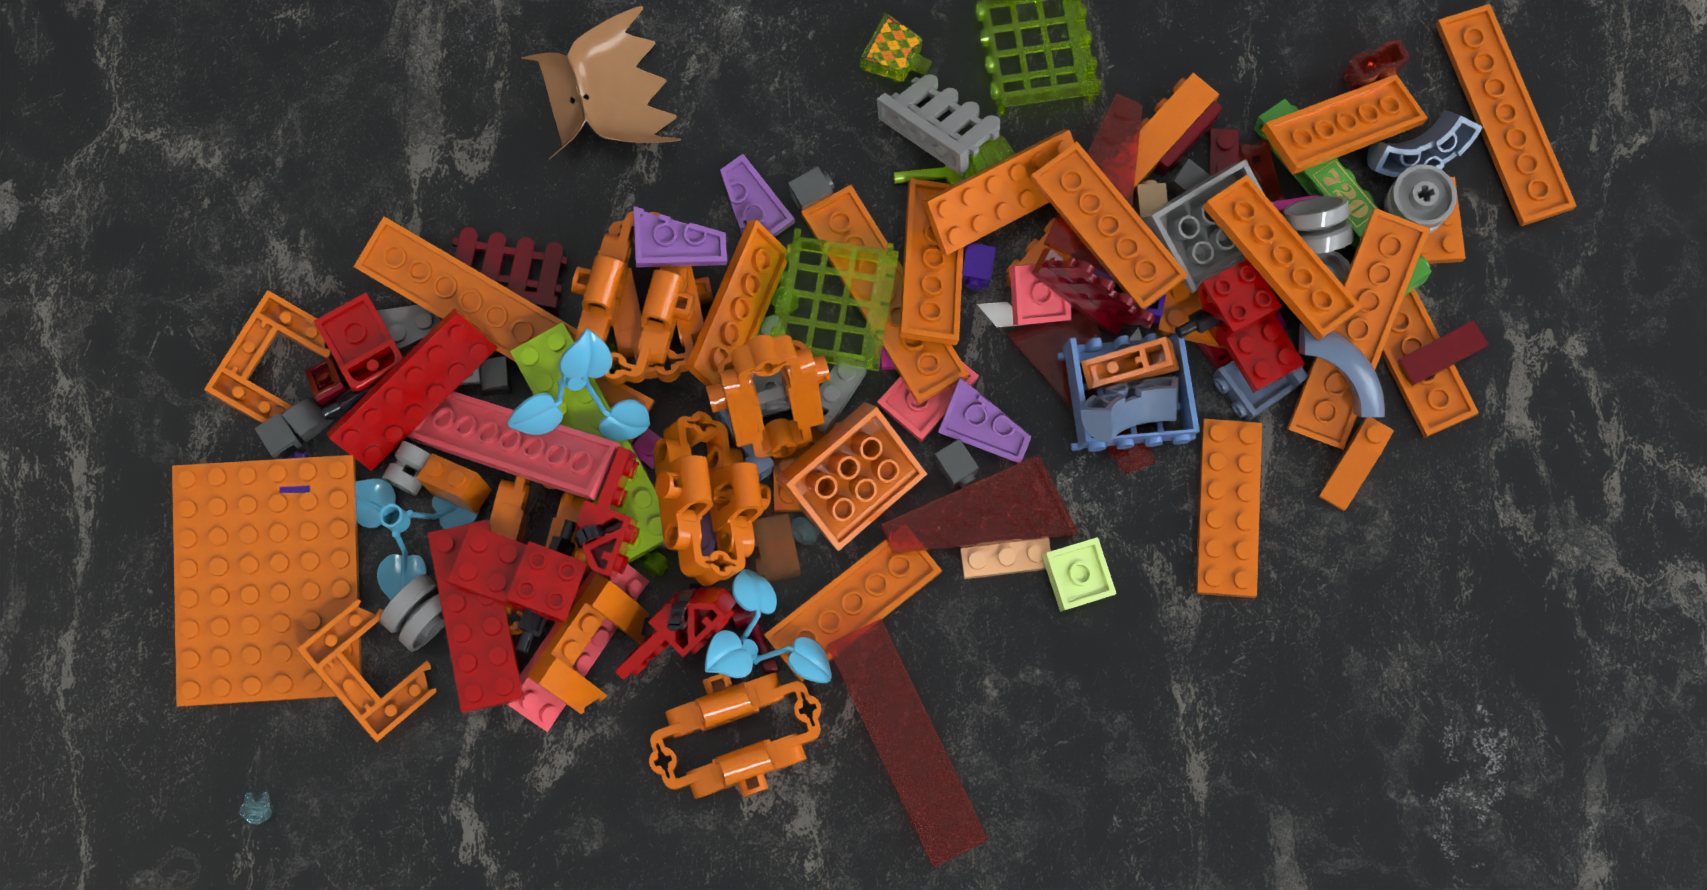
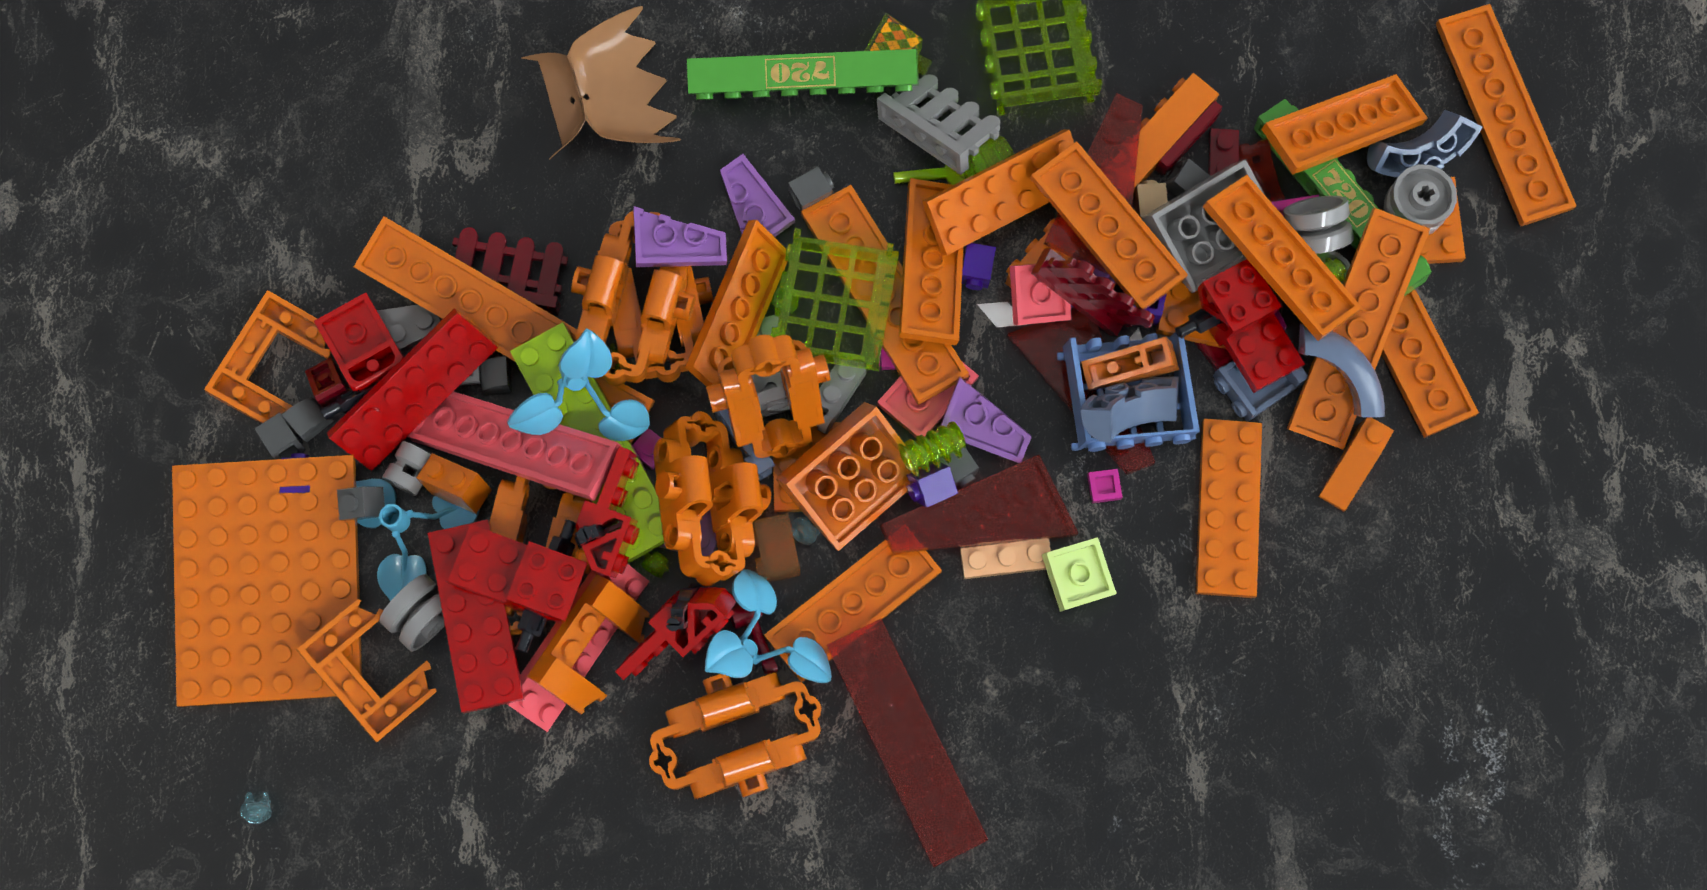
(360, 502): none -> dark grey brick
(803, 72): none -> bright green brick
(932, 448): none -> clear neon green piece
(932, 486): none -> brick
(1104, 486): none -> dark pink plate
(1336, 268): none -> clear neon green plate
(1376, 65): clear red brick -> none
(1442, 353): dark red tile -> none

